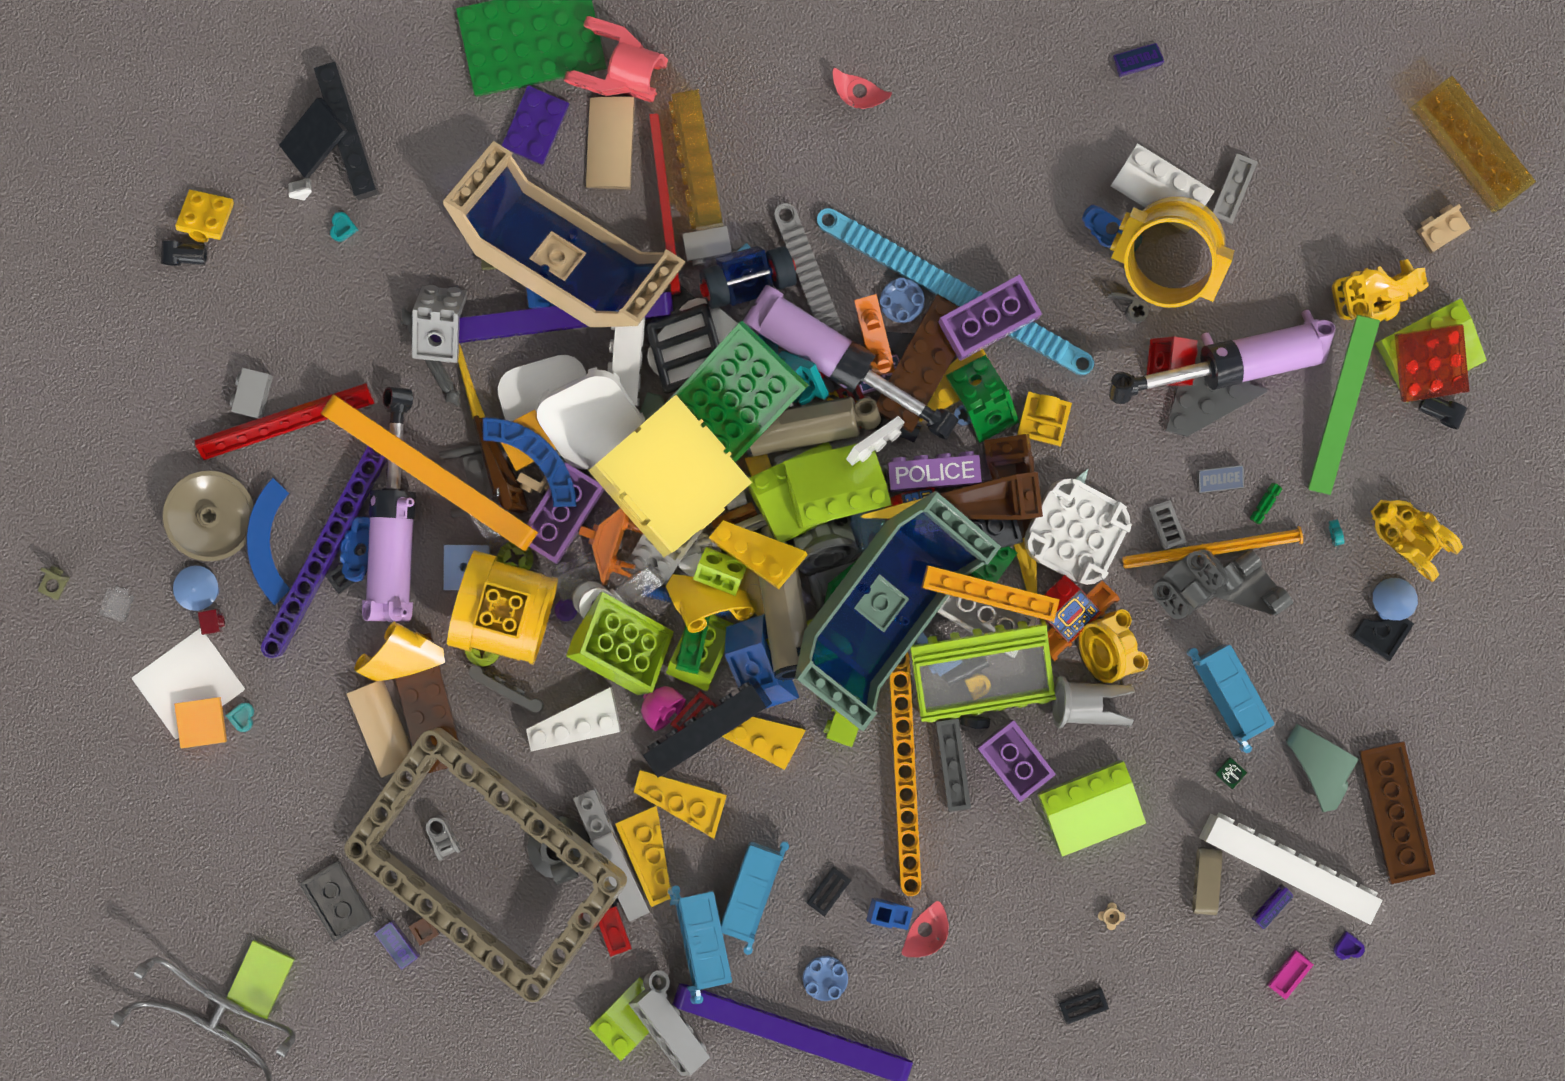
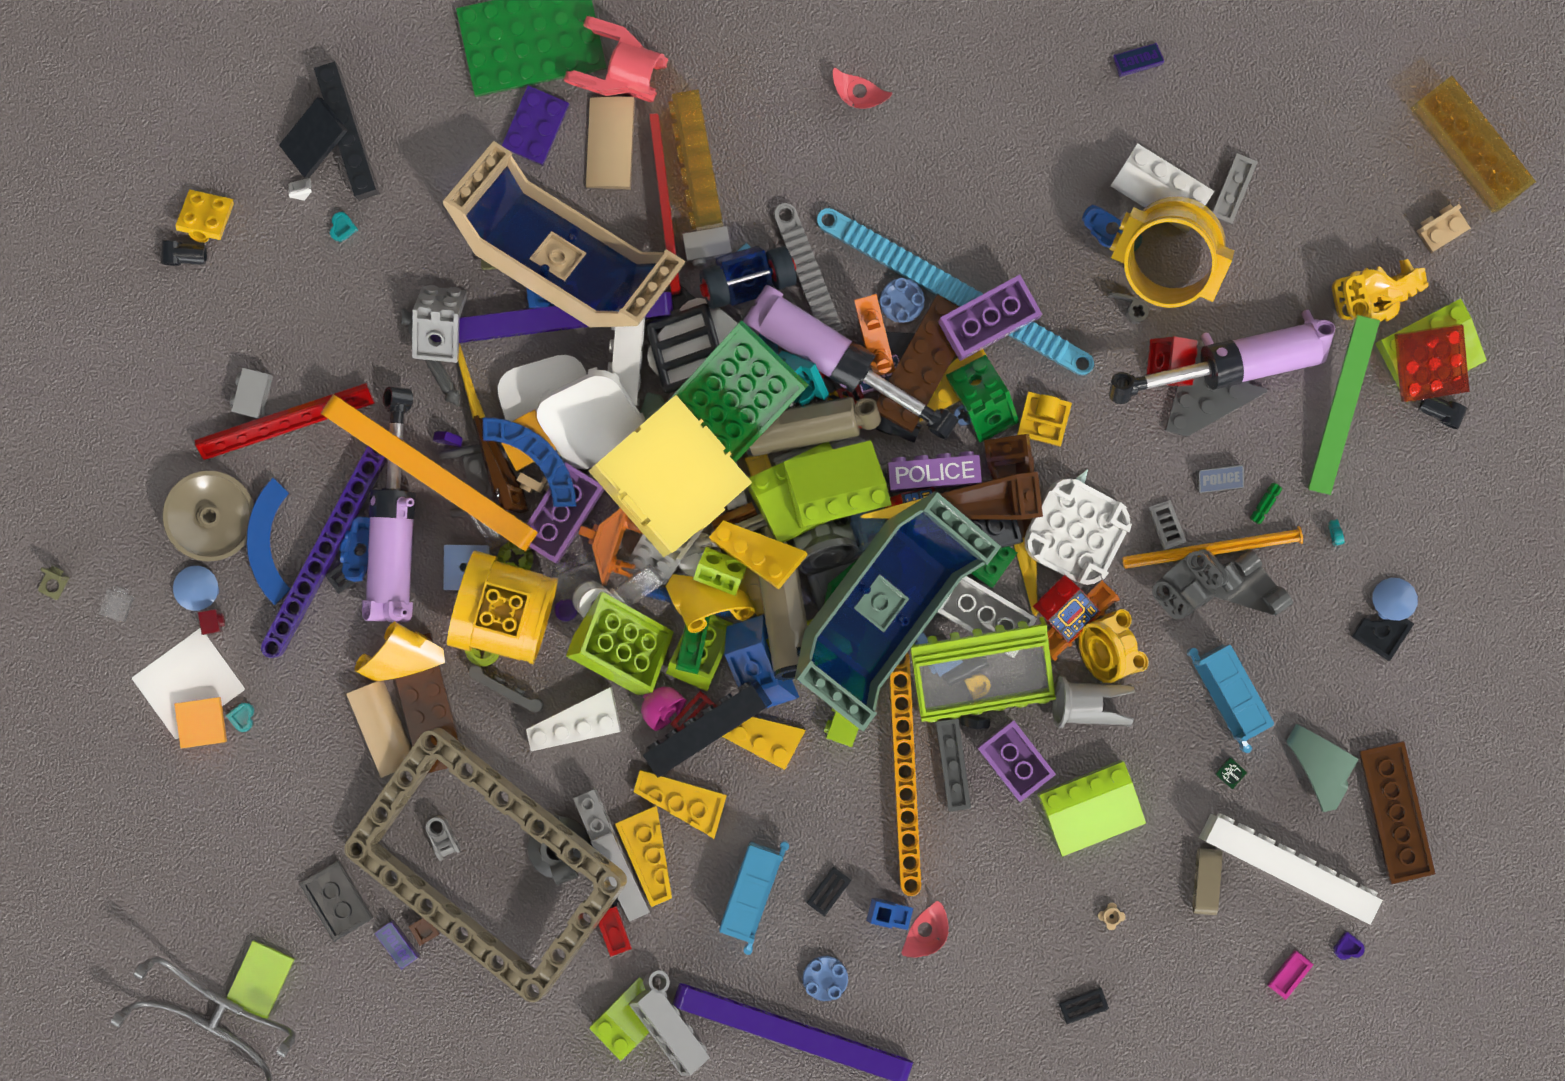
(447, 438): none -> dark purple tile
(702, 941): dark azure container -> none
(875, 441): white plate -> none
(990, 593): light orange plate -> none
(1272, 906): dark purple slope -> none
(1414, 534): yellow animal -> none

